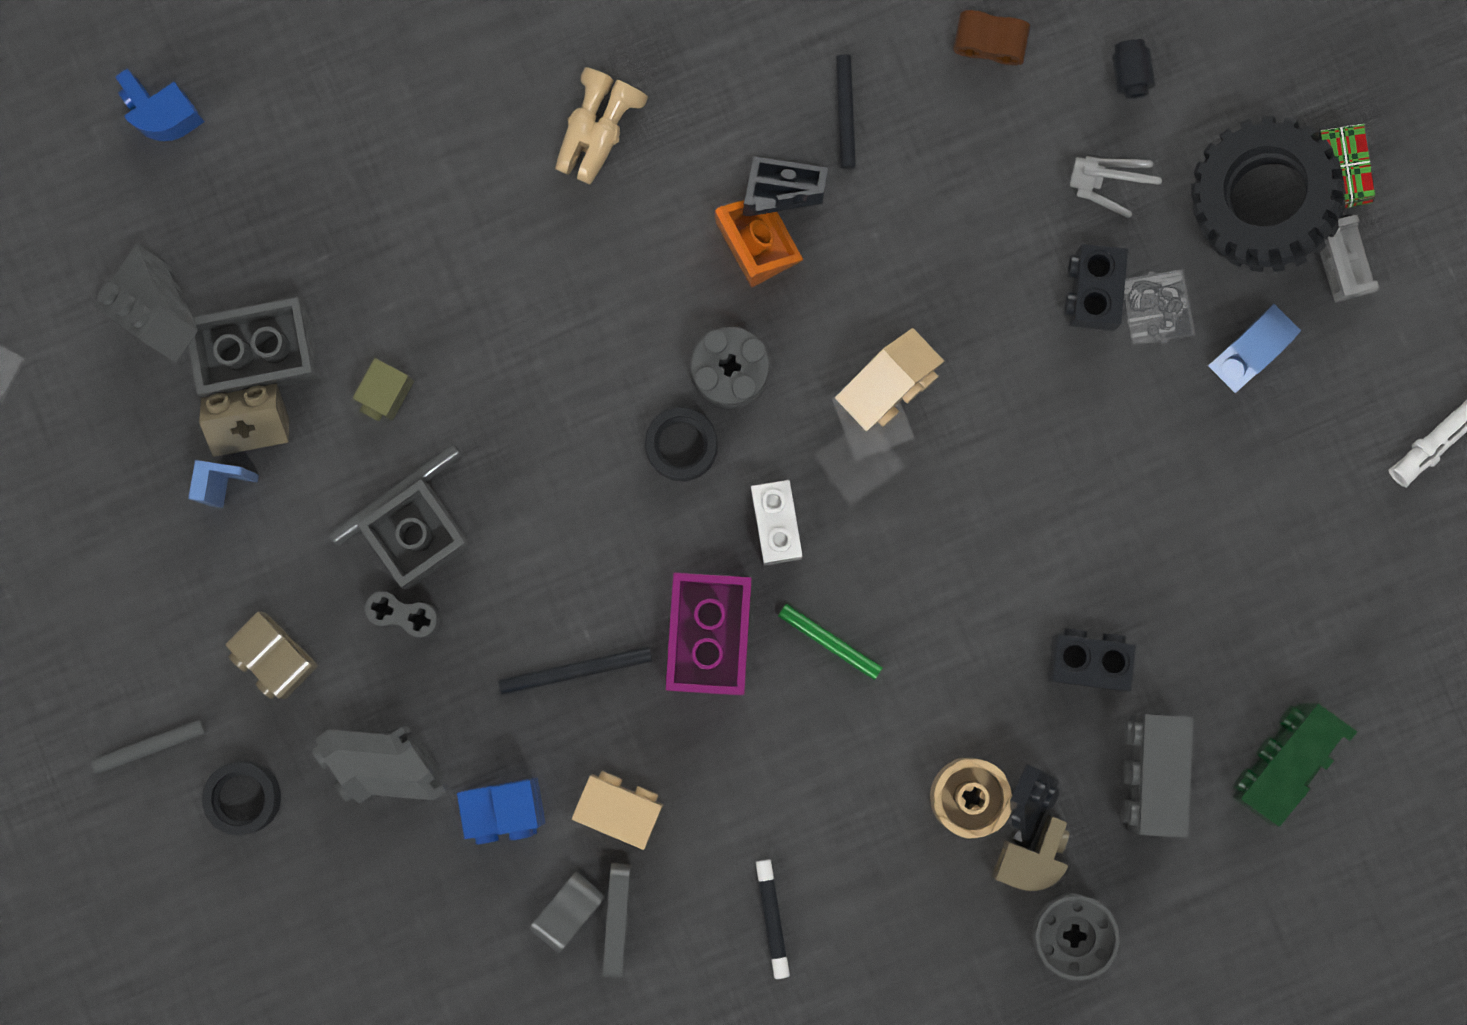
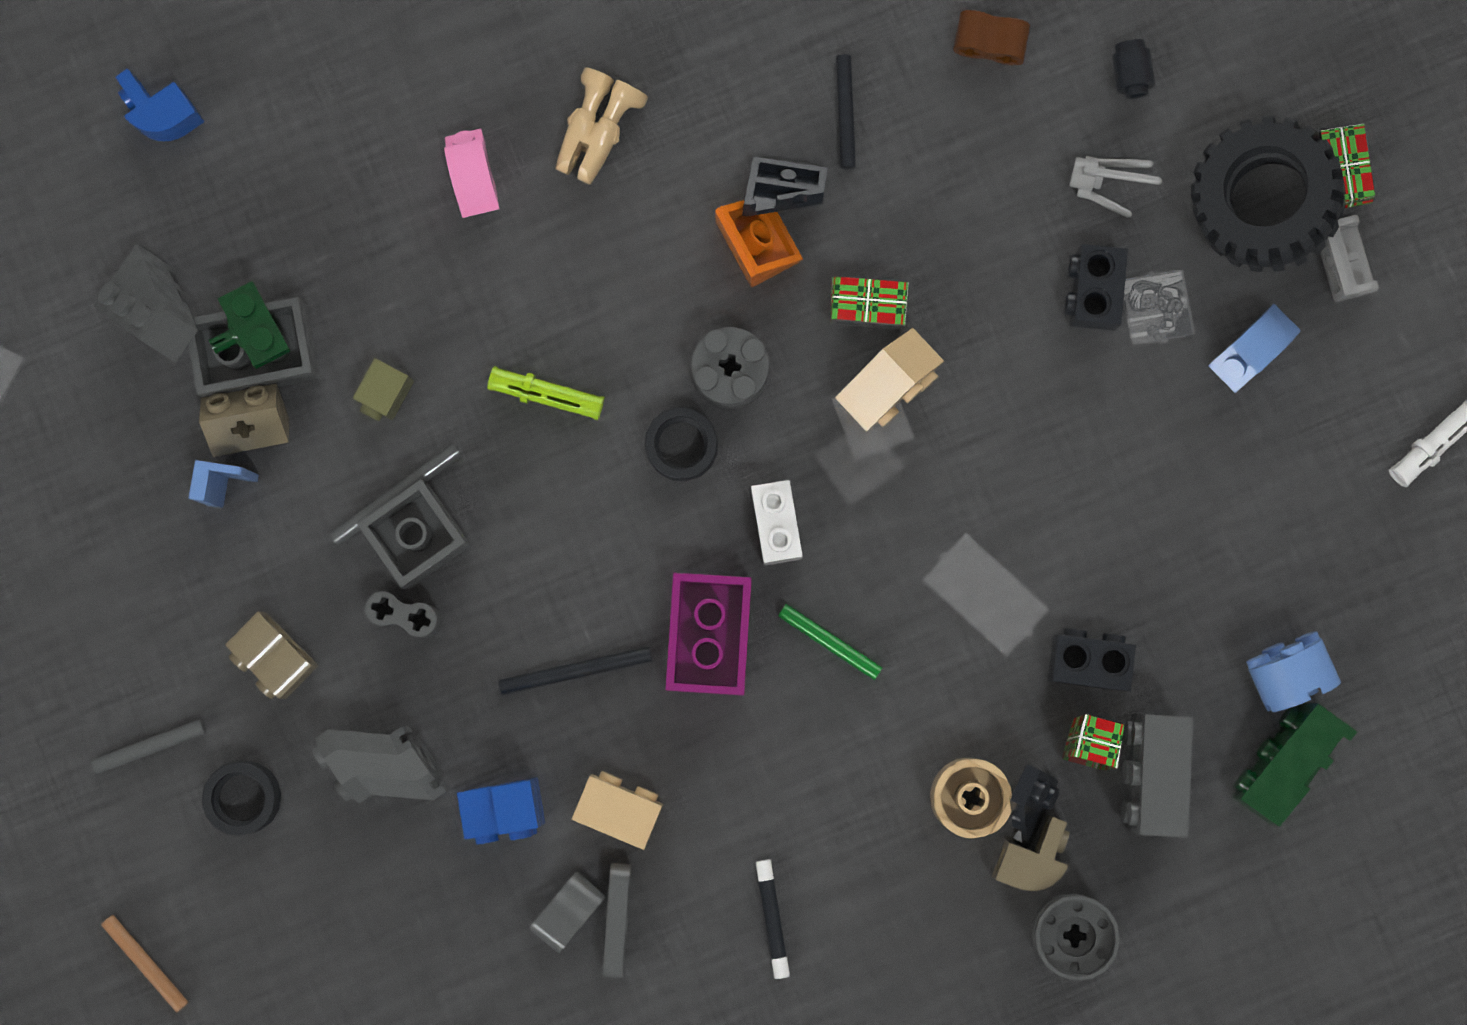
(144, 963): none -> medium nougat bar
(250, 327): none -> dark green plate
(471, 173): none -> bright pink brick
(545, 393): none -> lime pin
(869, 303): none -> piece
(985, 594): none -> clear piece
(1094, 742): none -> piece
(1293, 672): none -> medium blue brick

